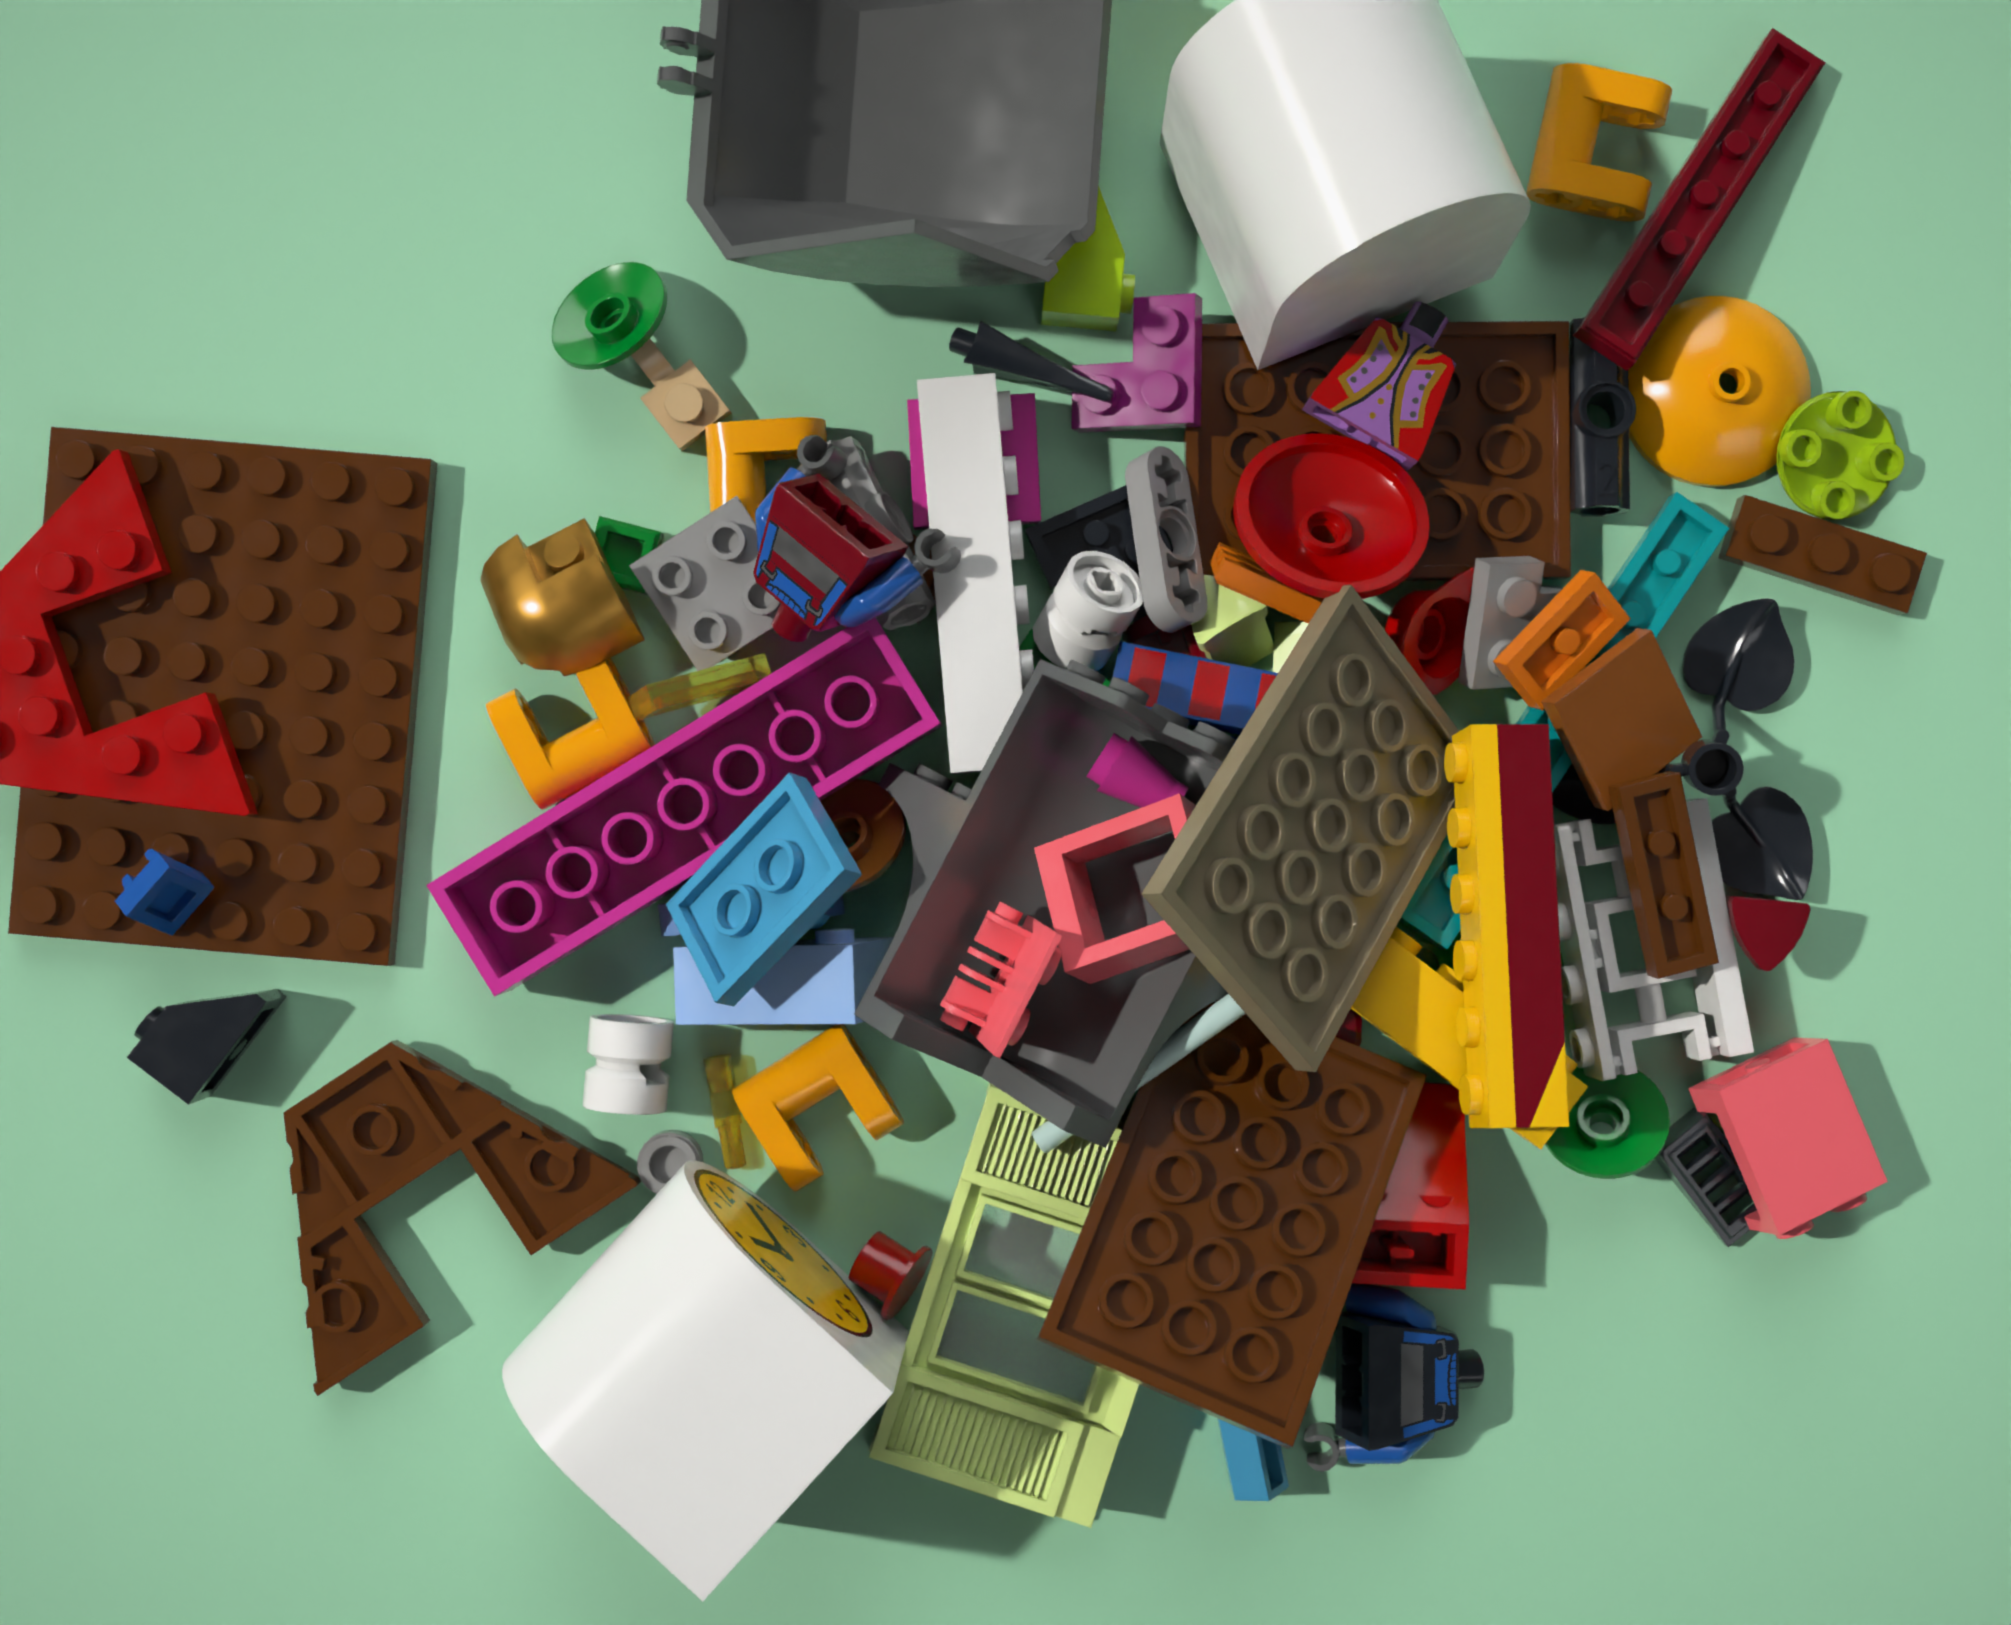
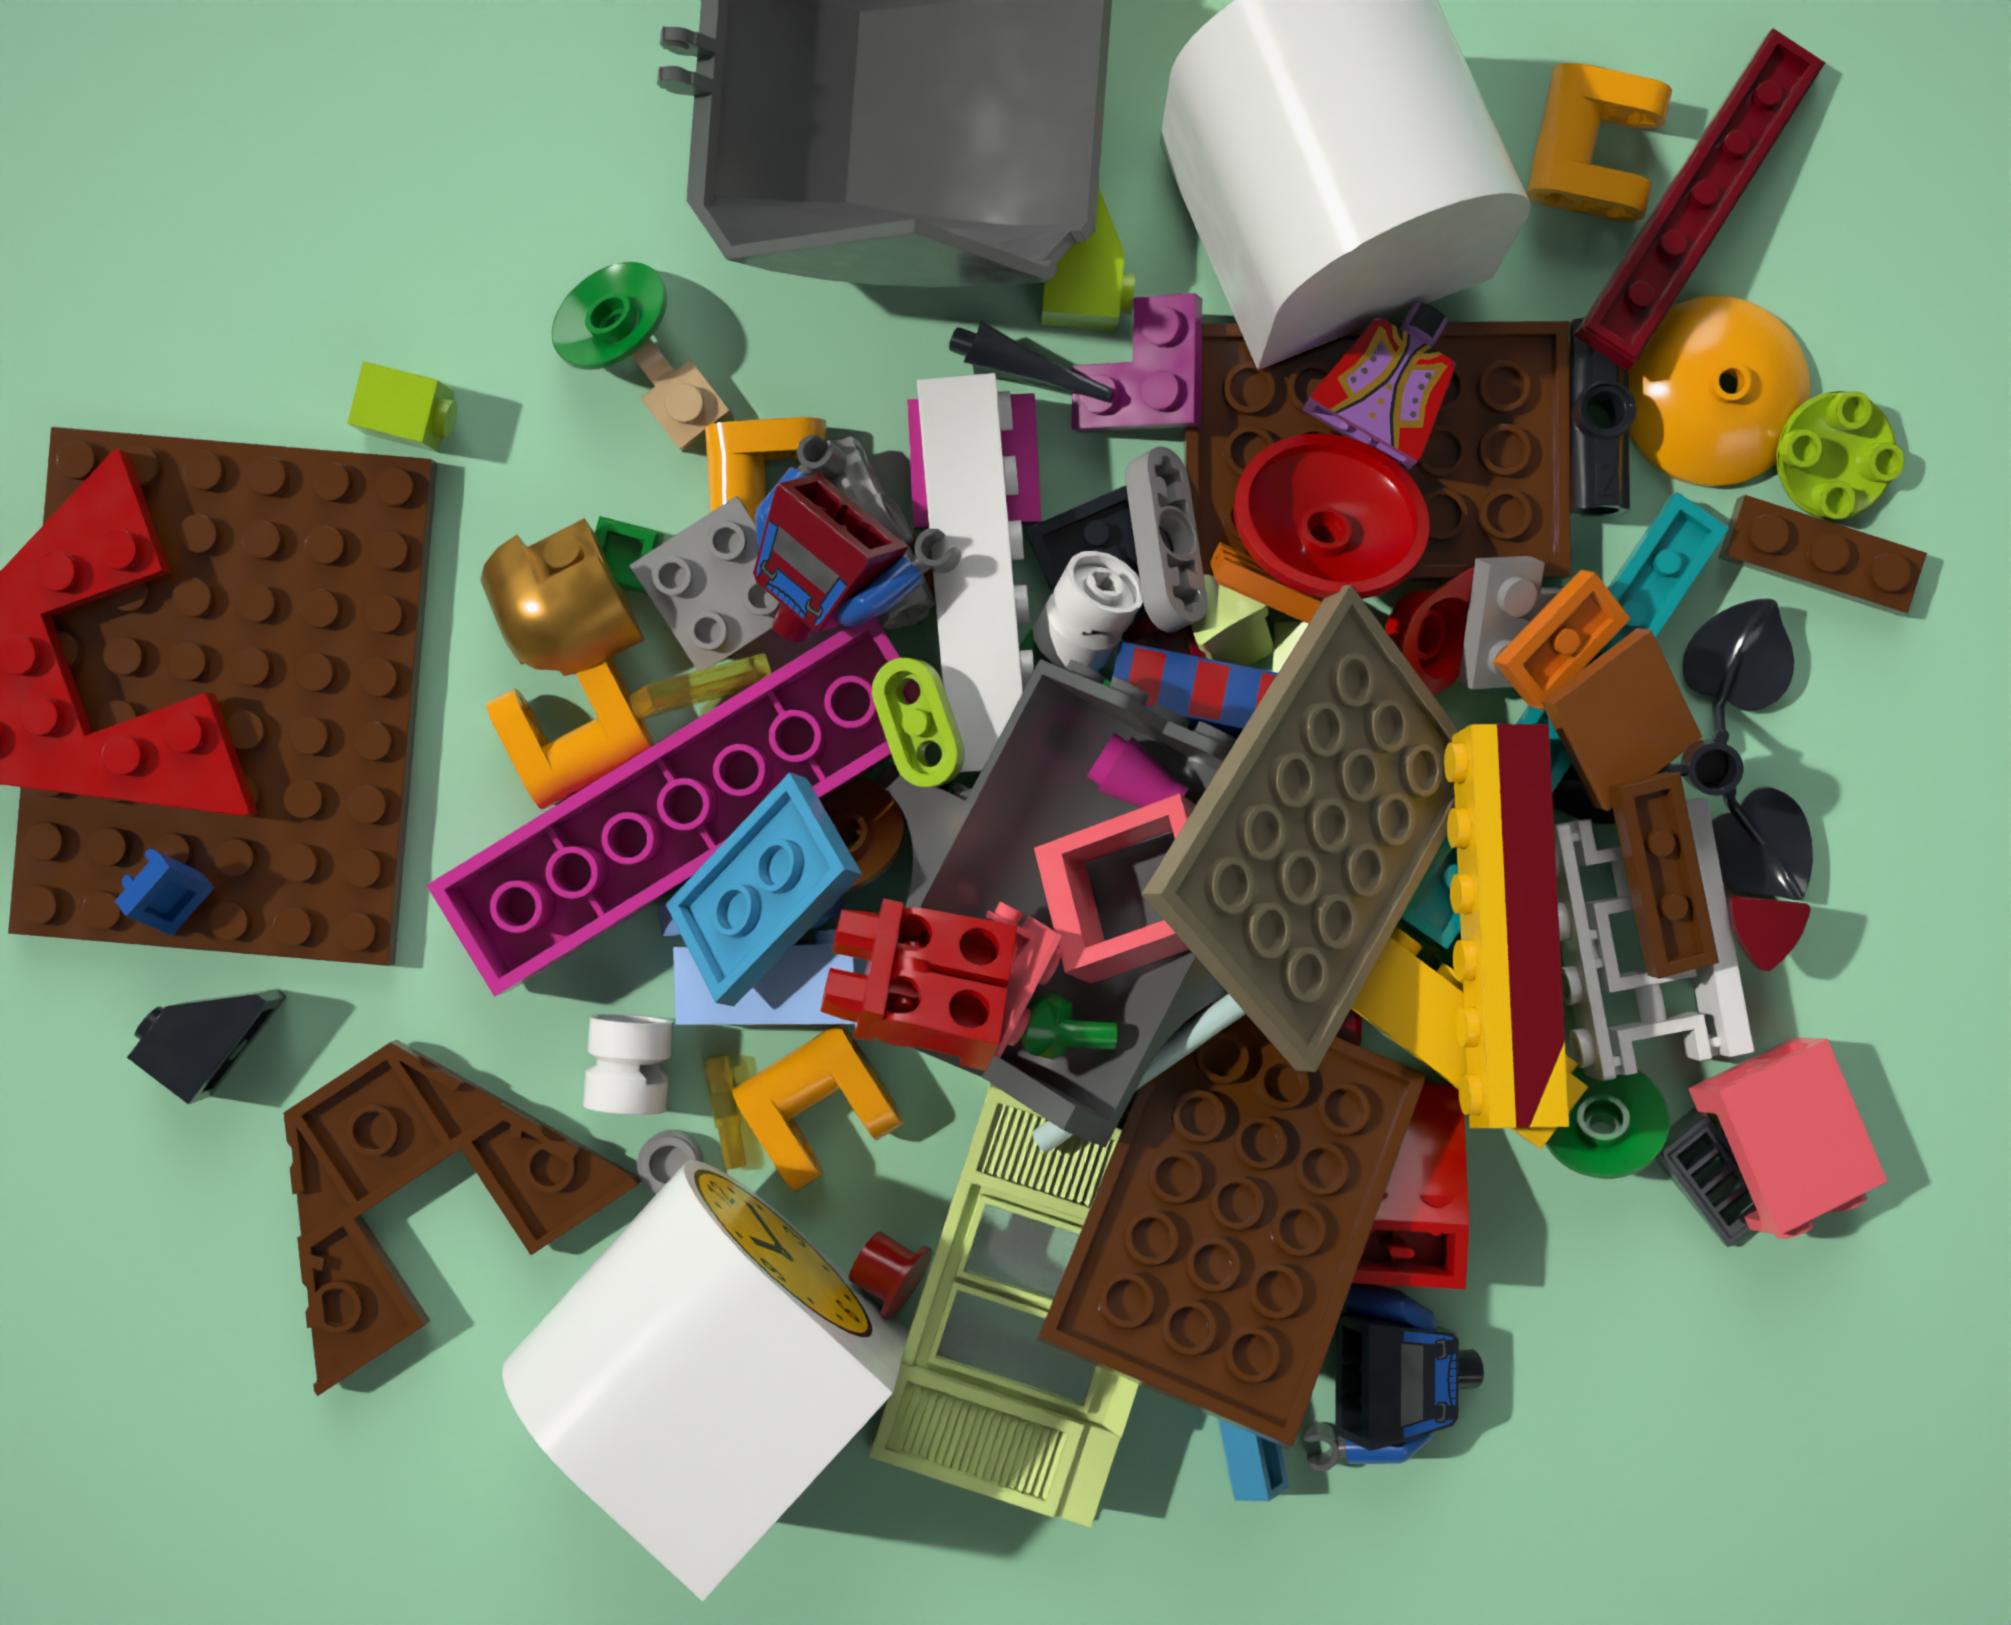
(402, 407): none -> lime brick
(916, 725): none -> lime plate
(926, 980): none -> red hips
(1053, 1030): none -> green plate

